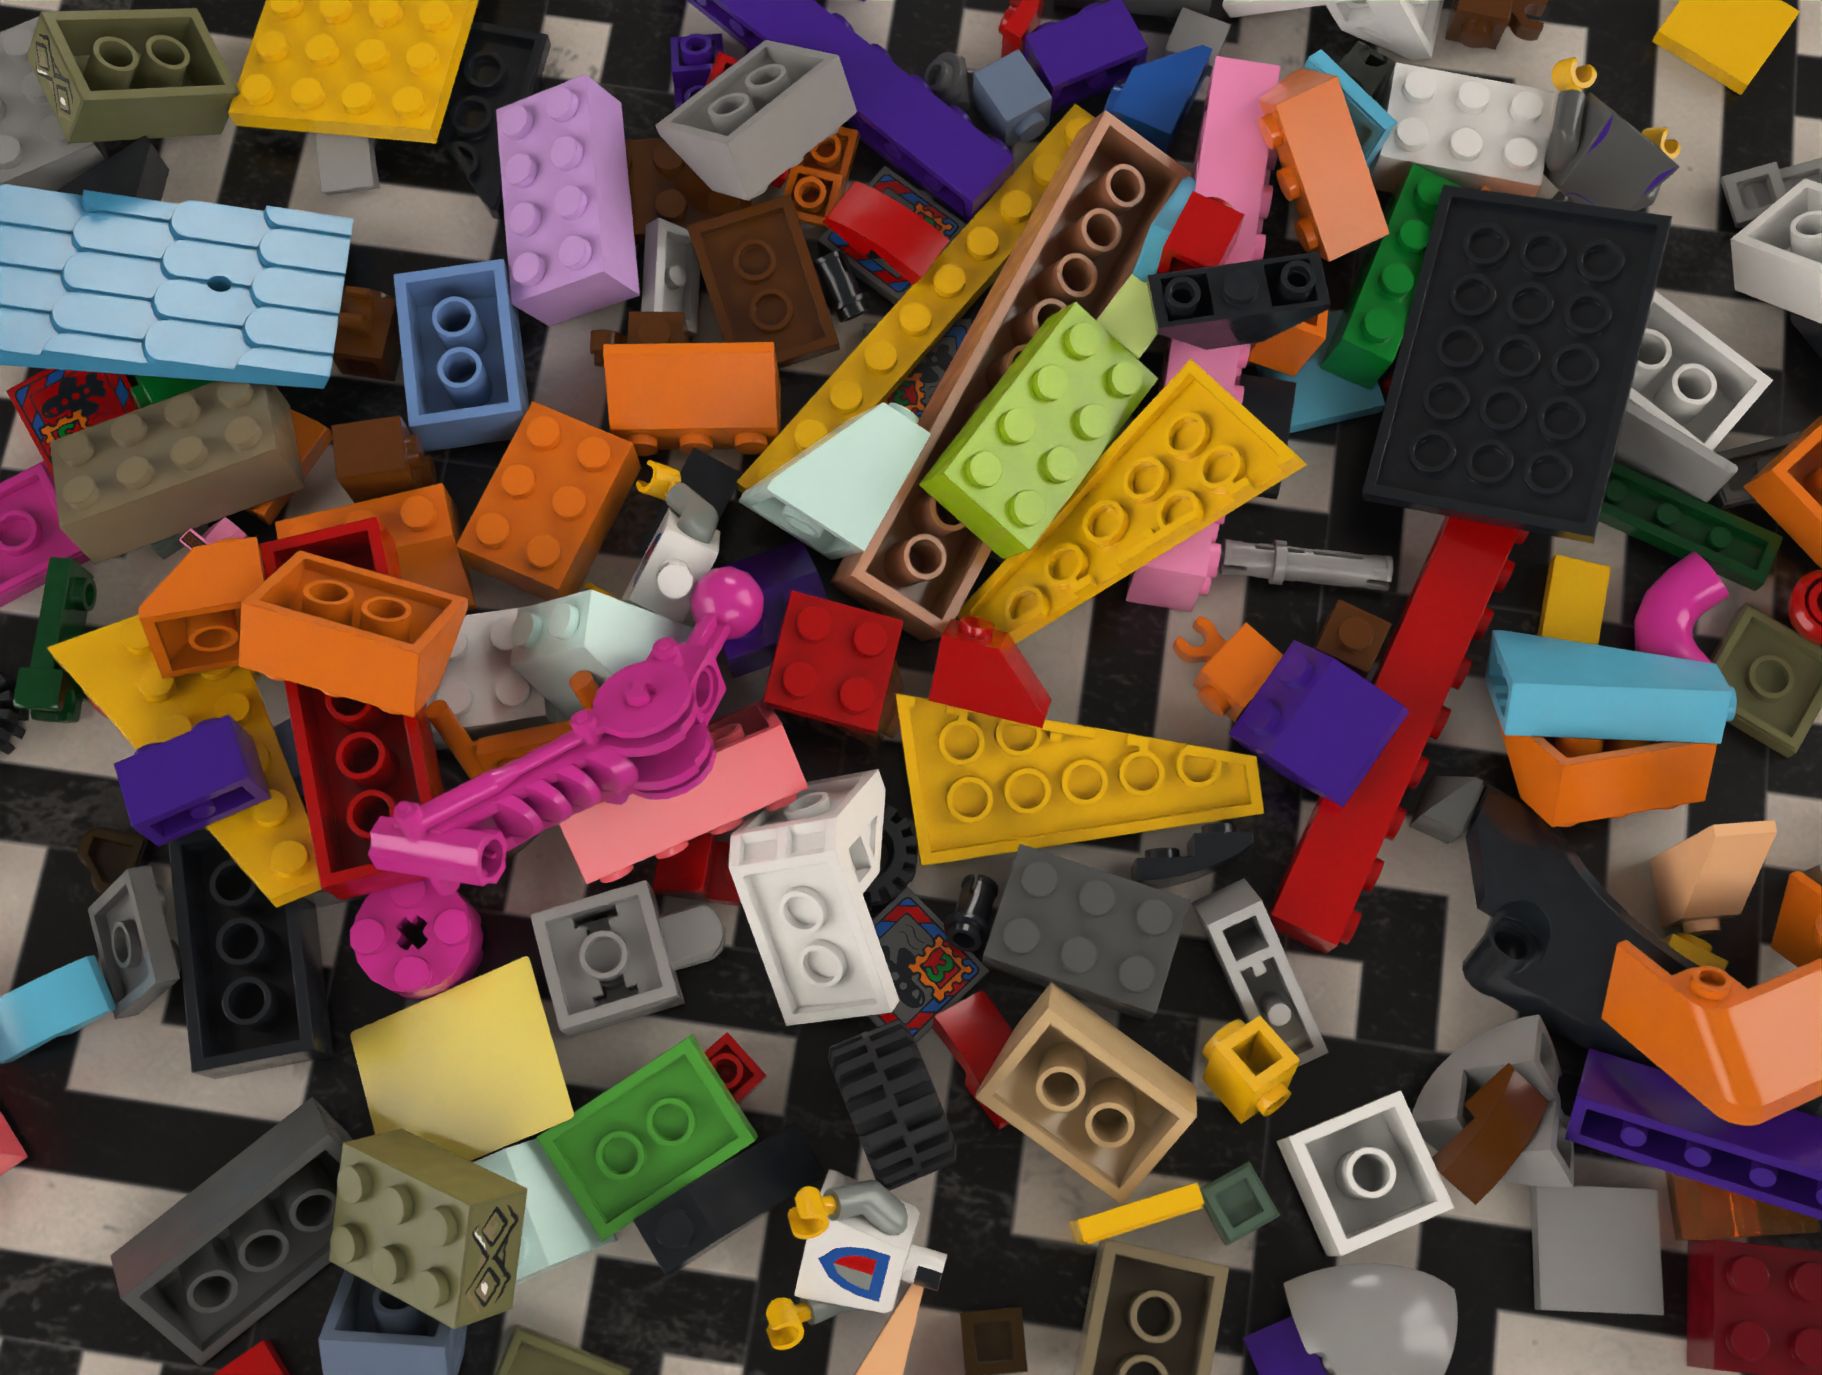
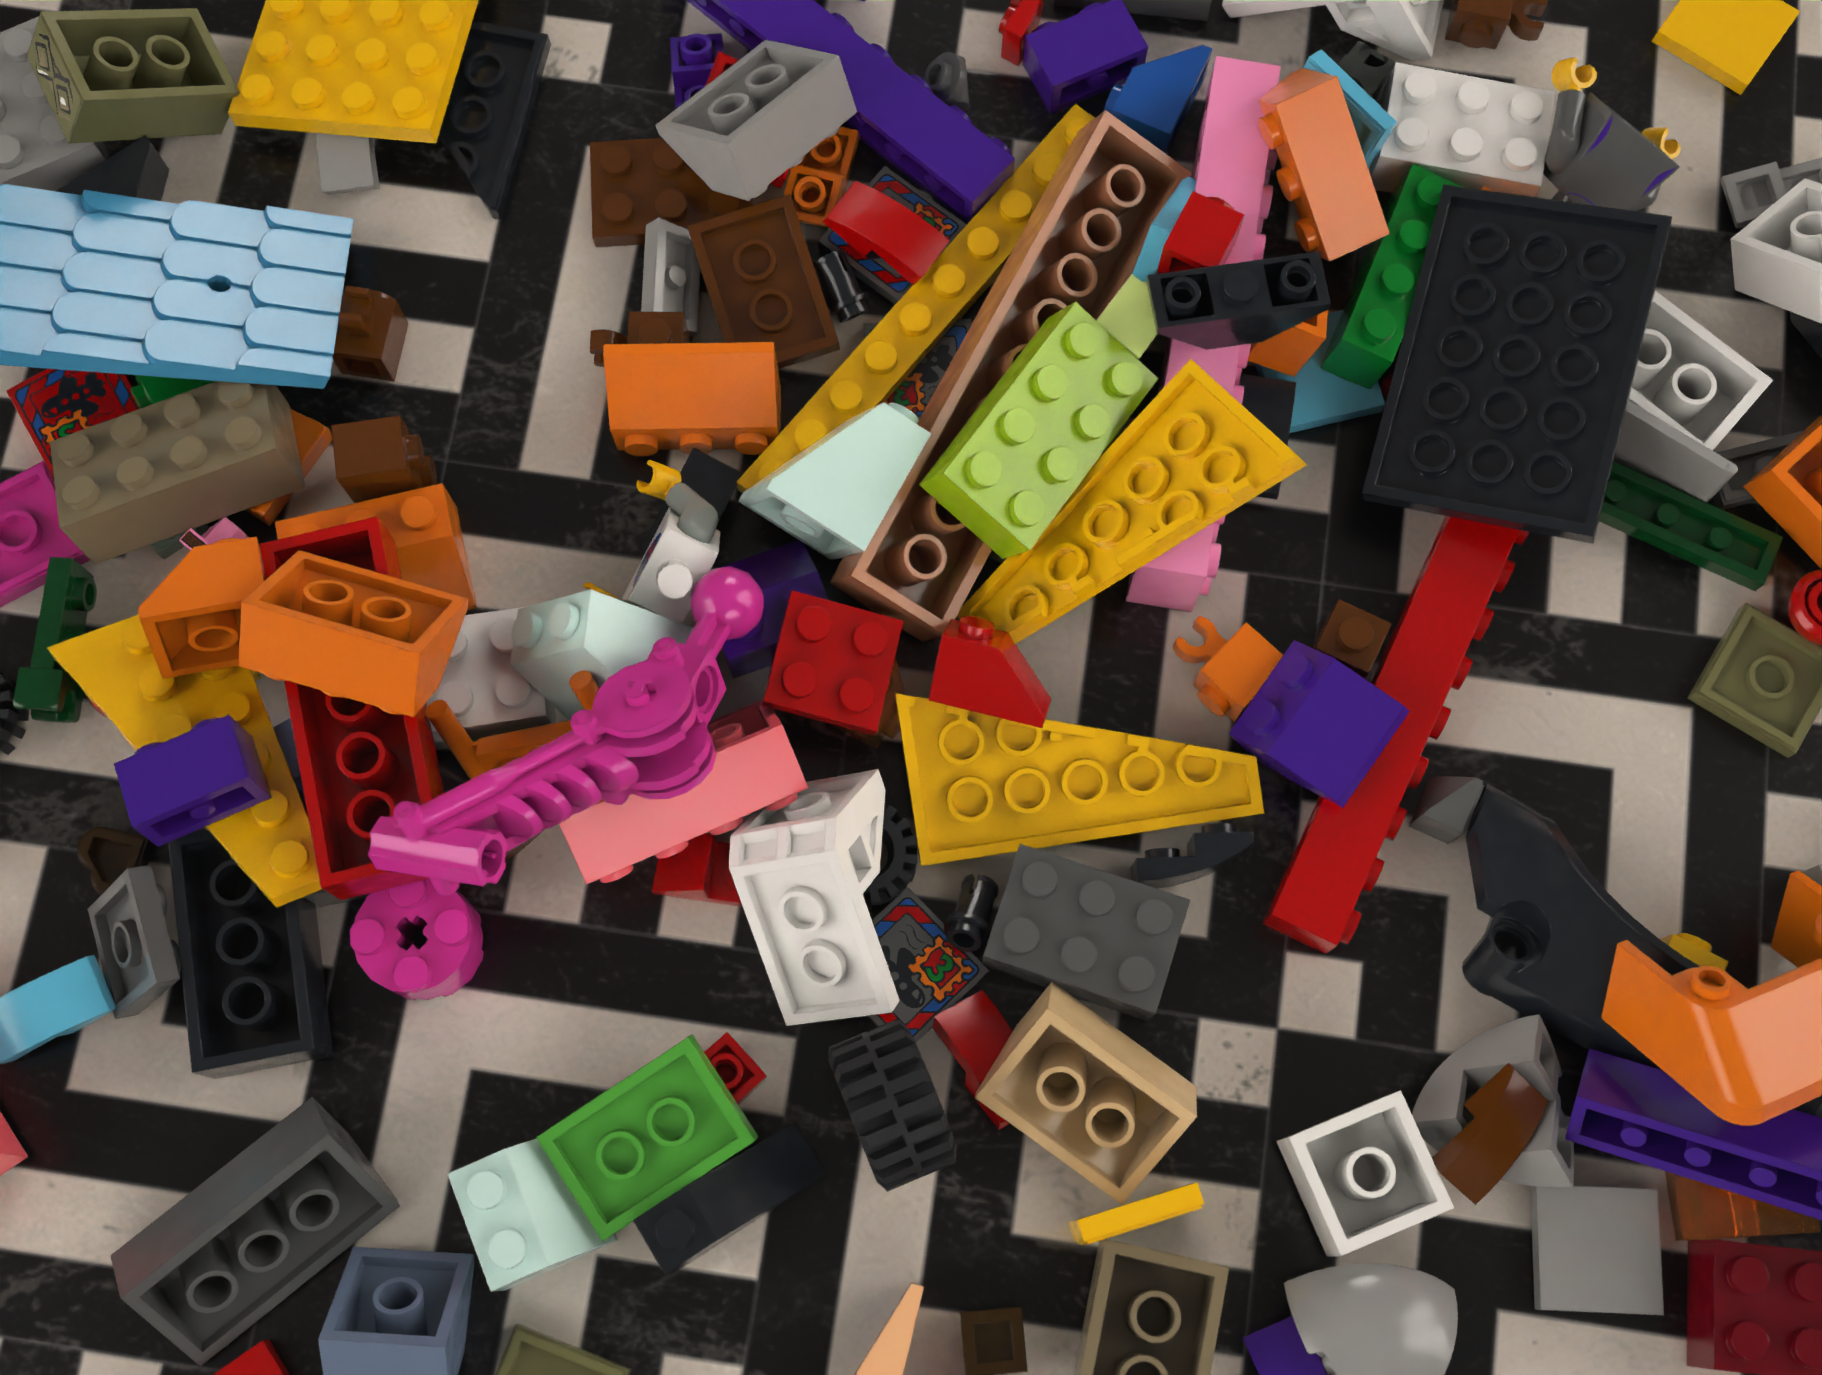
(428, 1227): olive brick -> none
(461, 354): medium blue brick -> none
(466, 1065): light yellow sticker -> none
(549, 504): orange brick -> none
(567, 202): lavender brick -> none
(622, 962): light grey brick -> none
(852, 1255): torso -> none
(1012, 99): sand blue brick -> none
(1195, 30): light grey tile -> none
(1238, 1203): sand green tile -> none
(1249, 1068): yellow brick -> none
(1258, 966): light grey slope -> none
(1318, 566): light grey pin -> none
(1574, 600): yellow tile -> none
(1604, 692): medium azure slope -> none
(1606, 778): orange slope -> none
(1673, 607): dark pink cylinder -> none
(1710, 875): light nougat slope -> none

